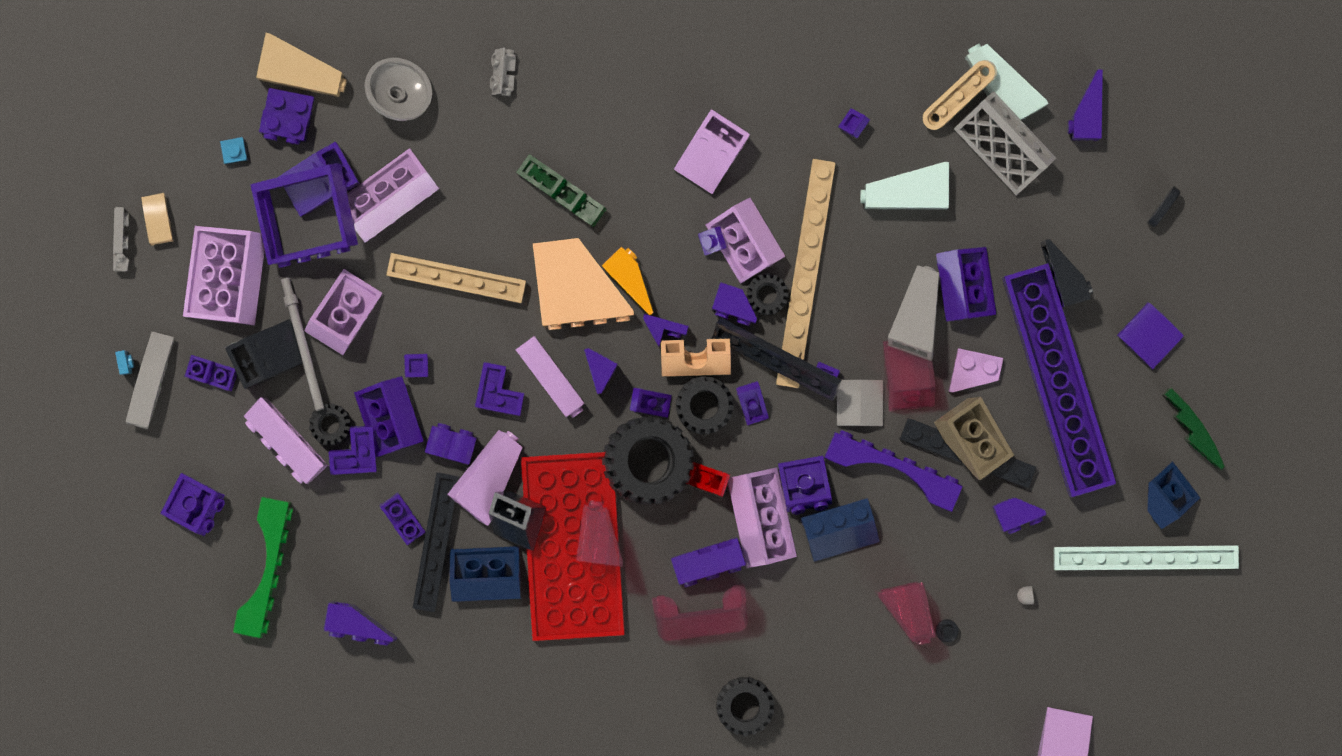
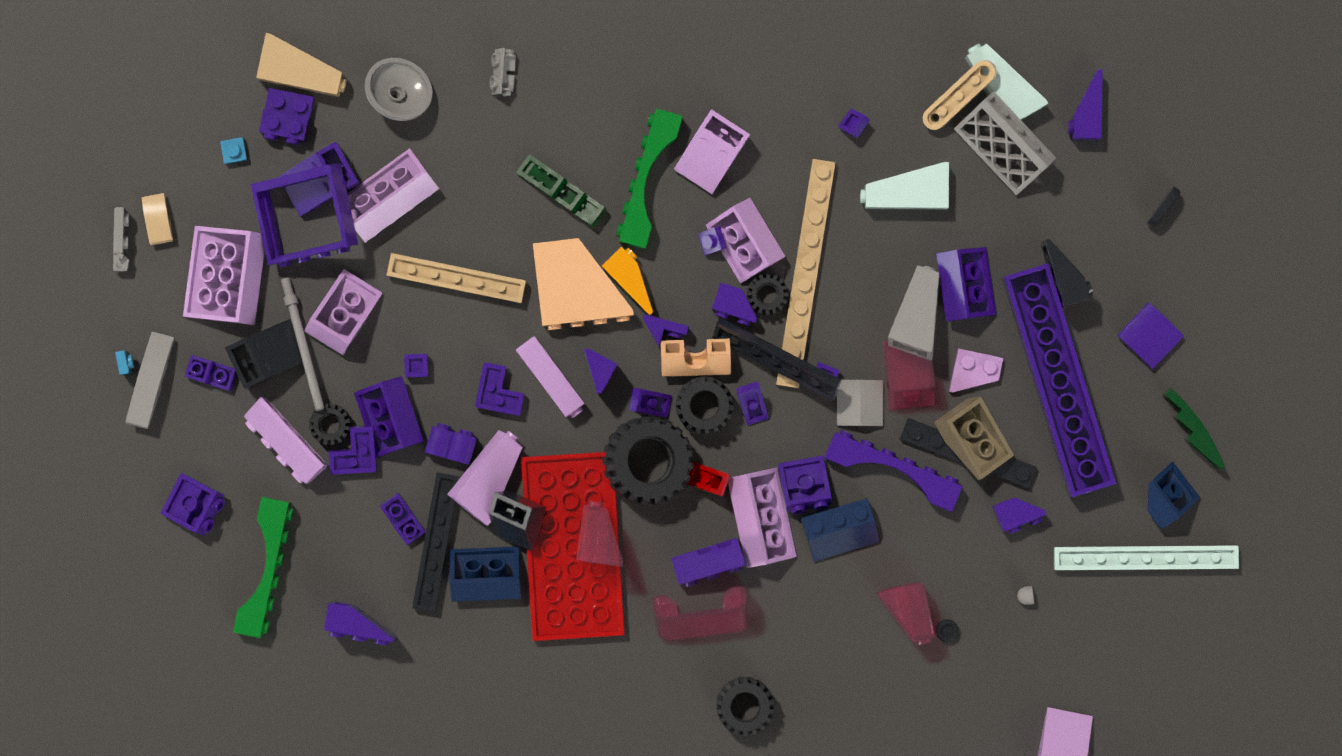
(662, 133): none -> green arch

